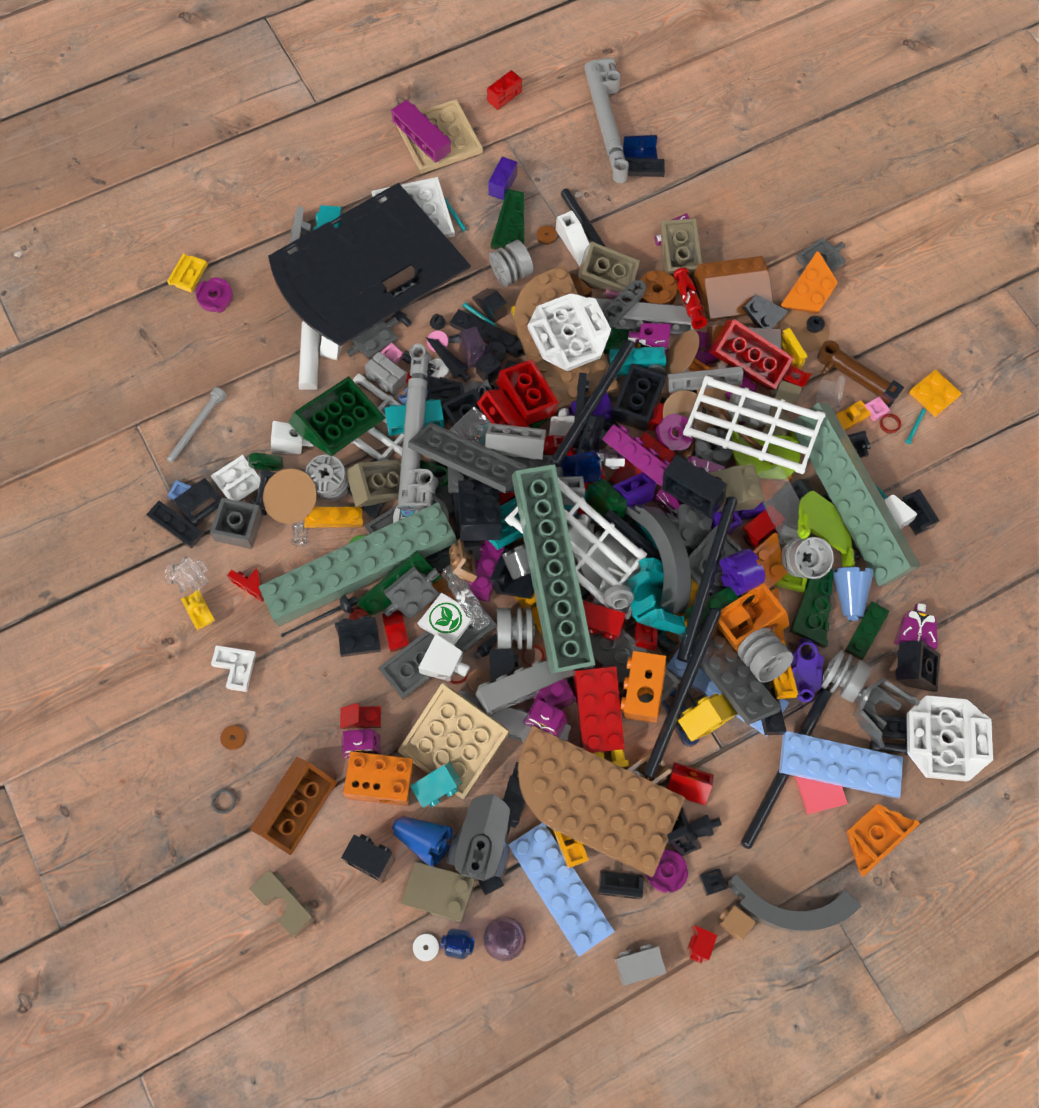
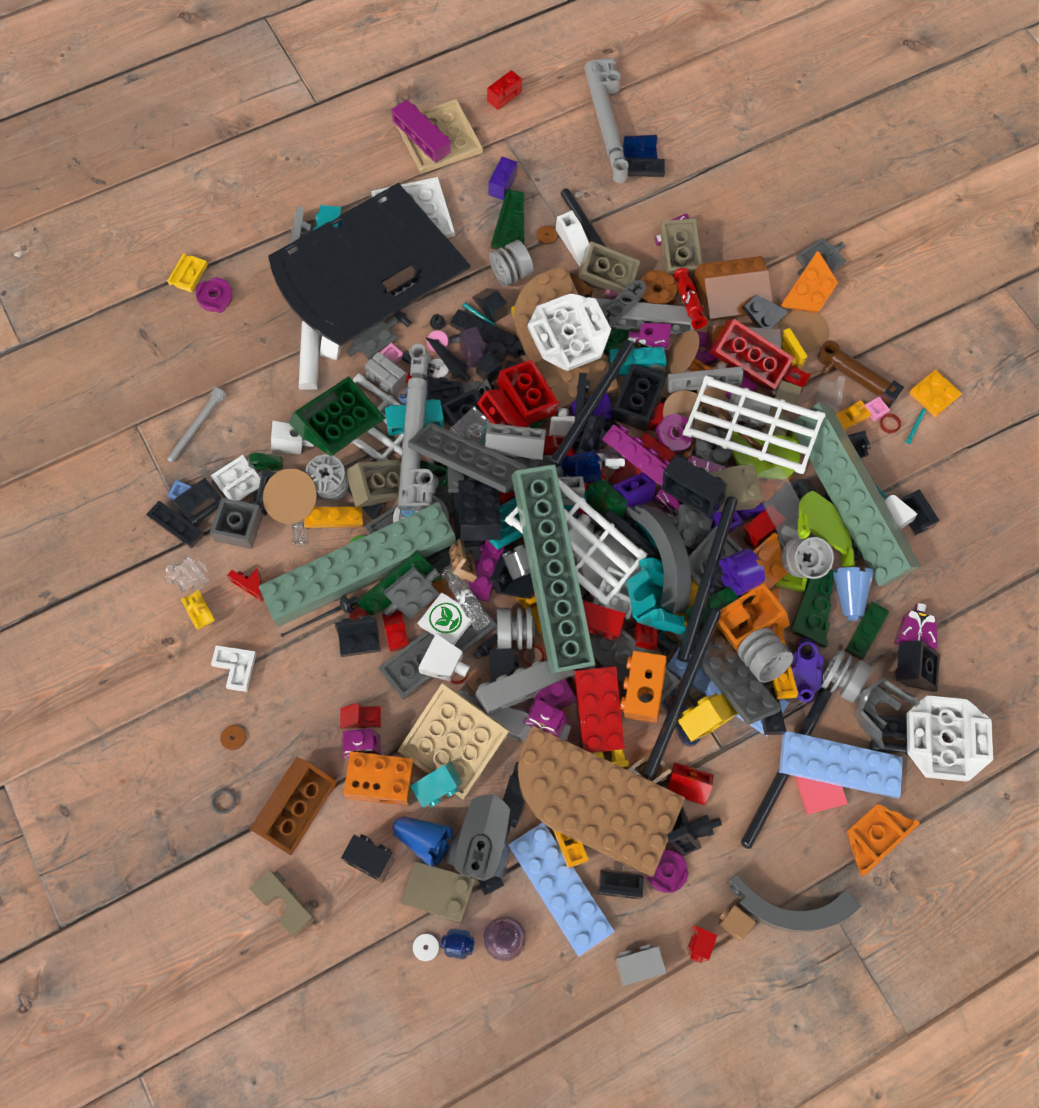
(455, 215): teal piece -> none
(618, 597): light grey plate -> none
(713, 882): black tile -> none
(815, 328): black plate -> none

